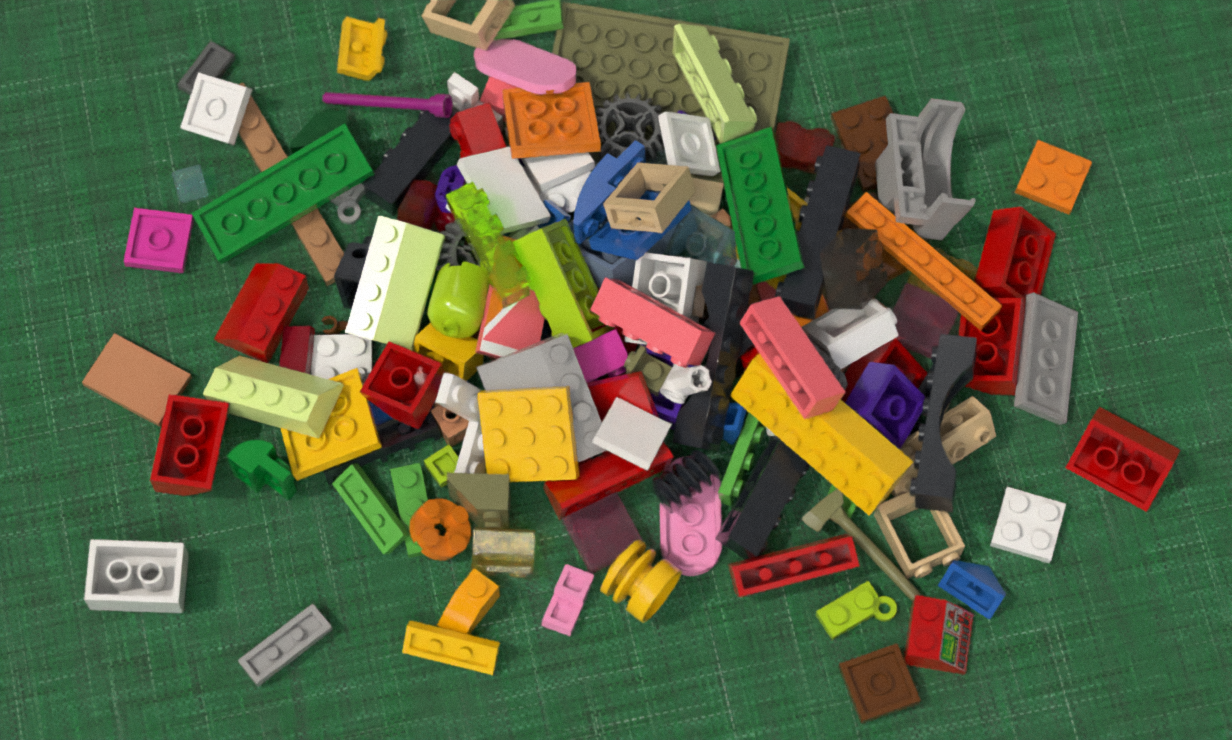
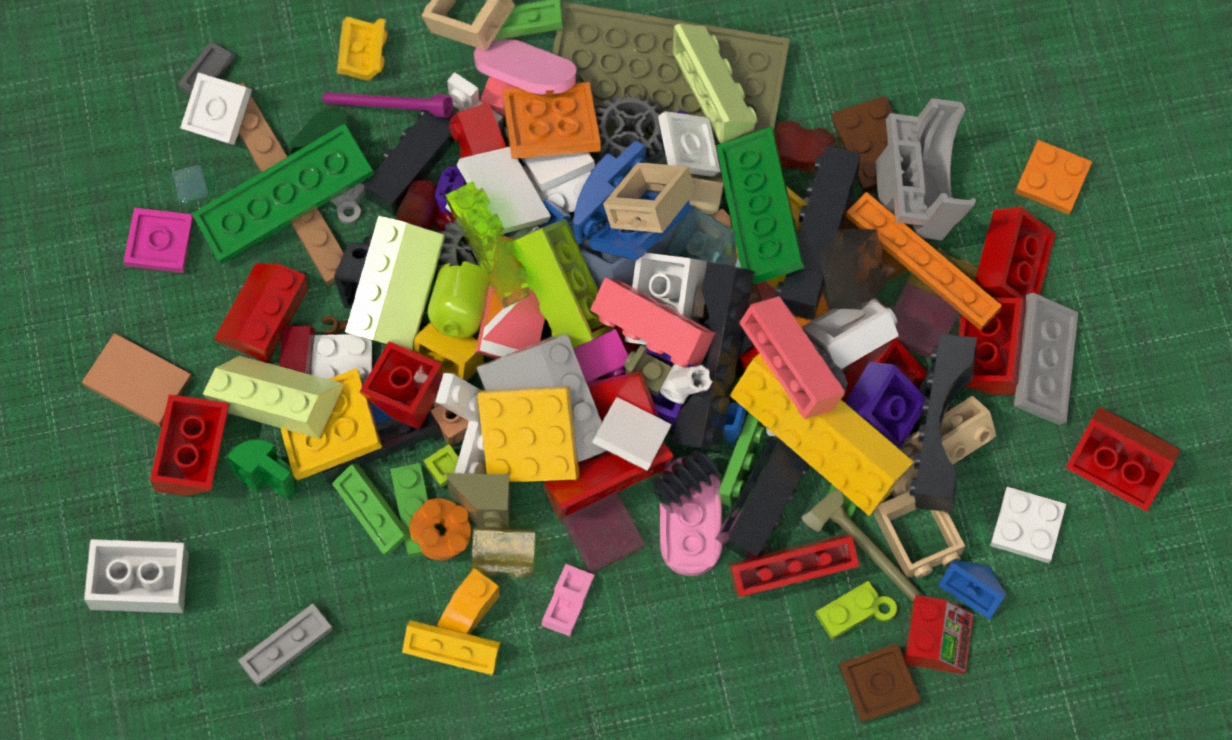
(635, 577): yellow wheel -> none

